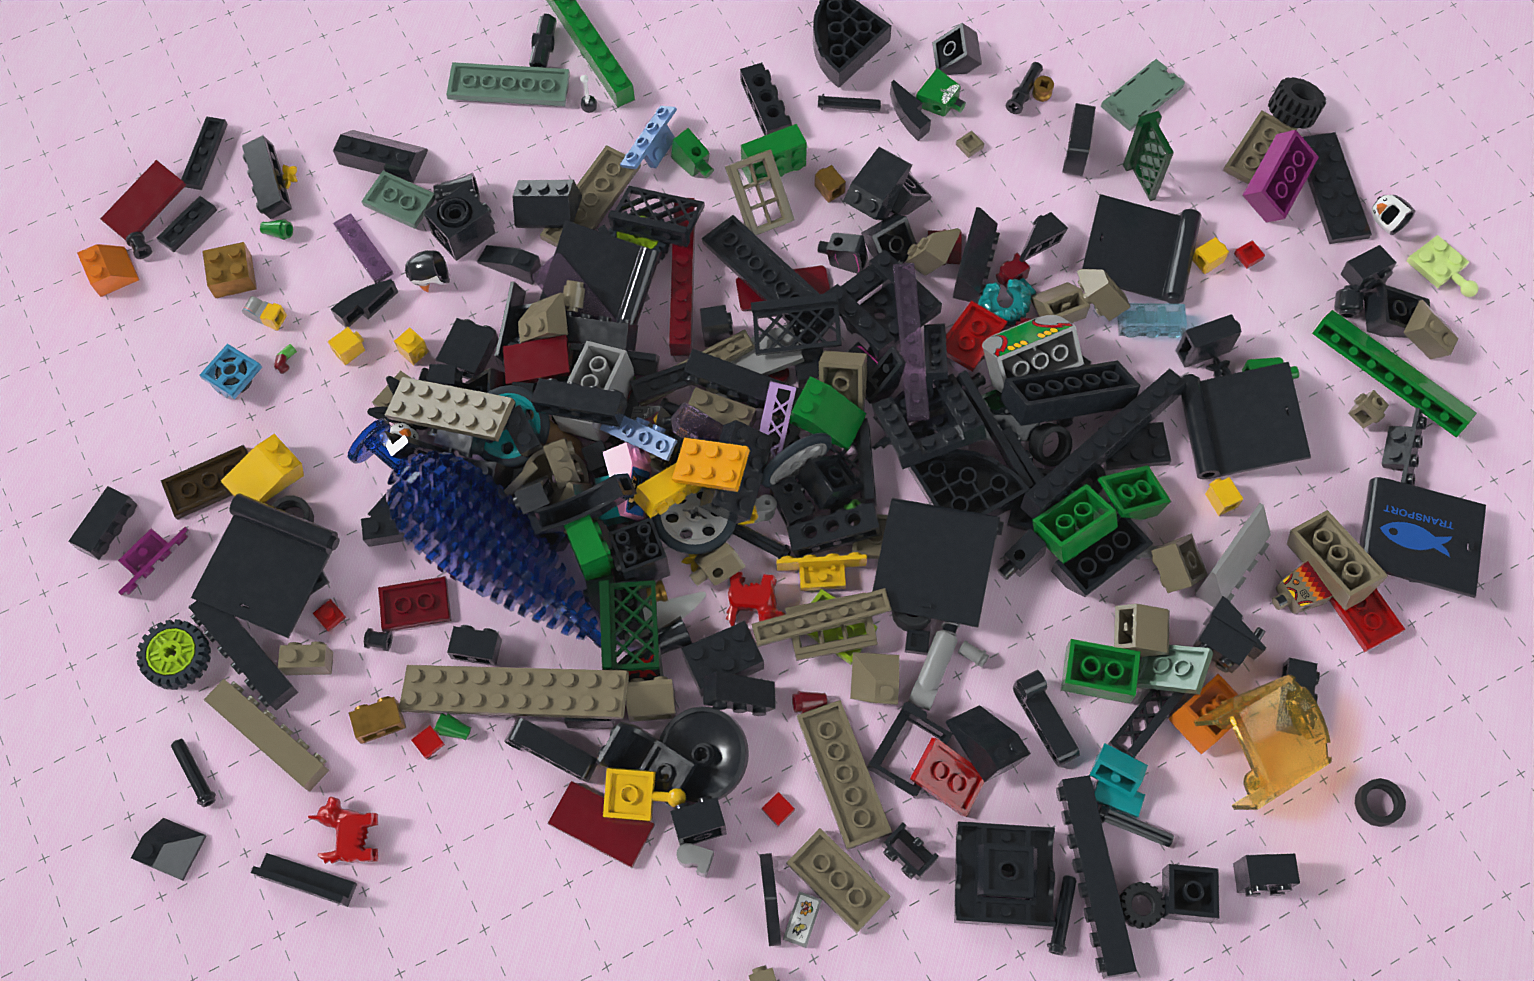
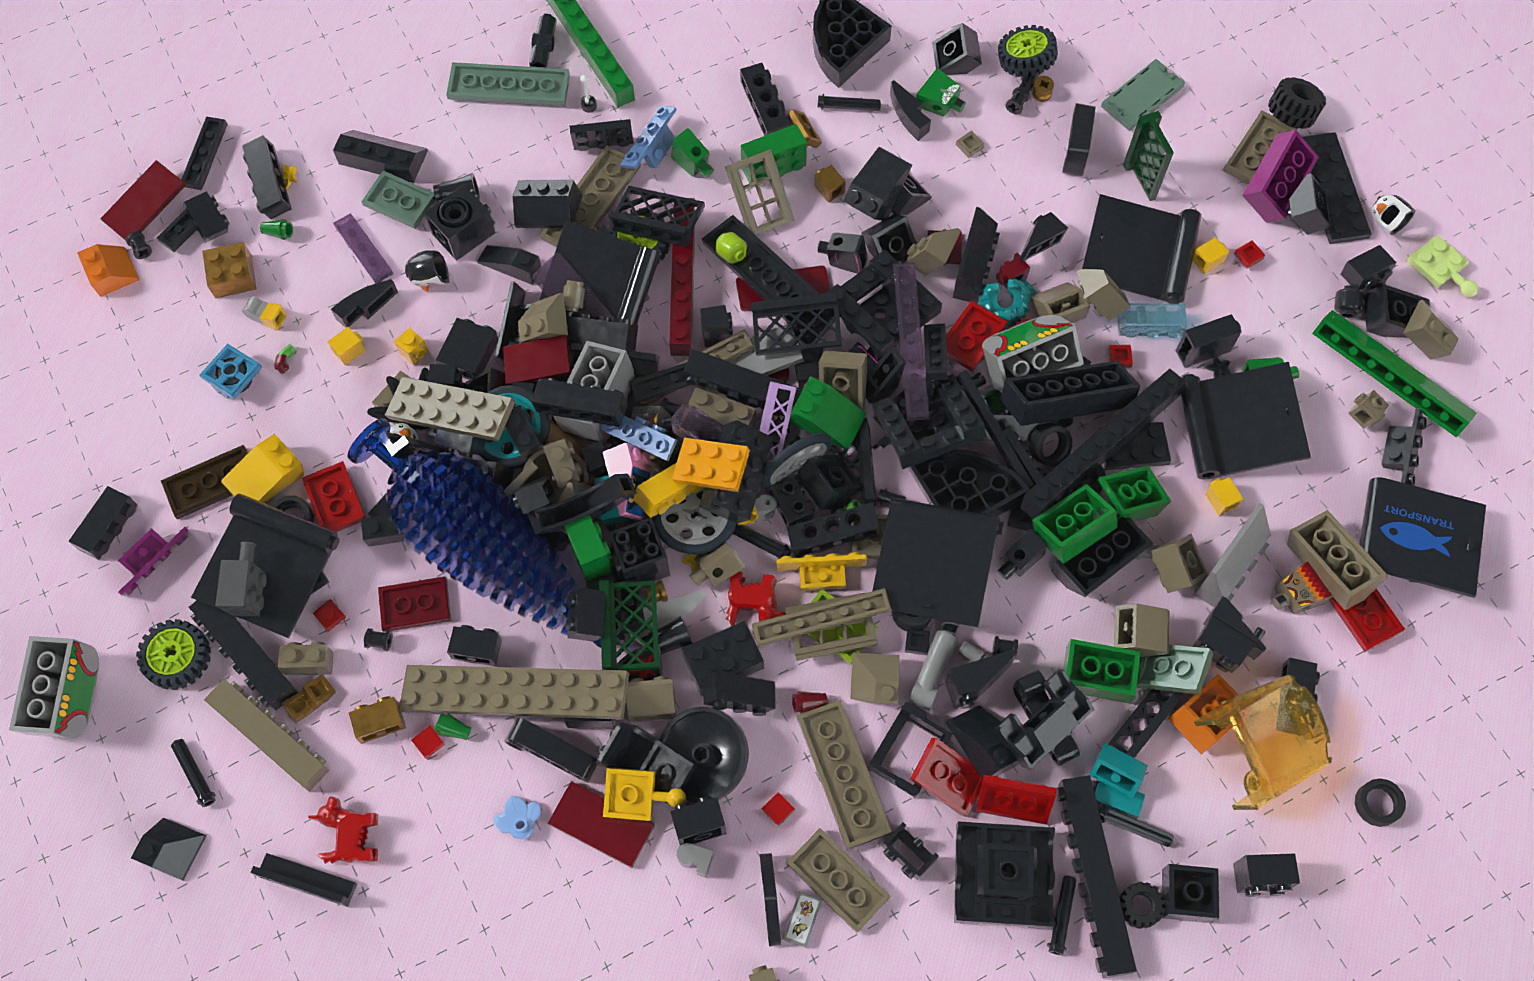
(55, 688): none -> light grey brick
(206, 217): none -> black brick
(241, 584): none -> dark grey brick
(309, 699): none -> pearl gold slope
(334, 497): none -> red plate
(517, 814): none -> light blue plate
(585, 614): none -> black brick
(601, 134): none -> black plate
(731, 247): none -> lime head
(805, 127): none -> pearl gold plate
(885, 497): none -> black pin
(972, 679): none -> black slope
(1003, 645): none -> black bush
(1015, 799): none -> red plate
(1027, 51): none -> black wheel
(1049, 724): none -> black bracket
(1121, 353): none -> red plate
(1310, 206): none -> black slope

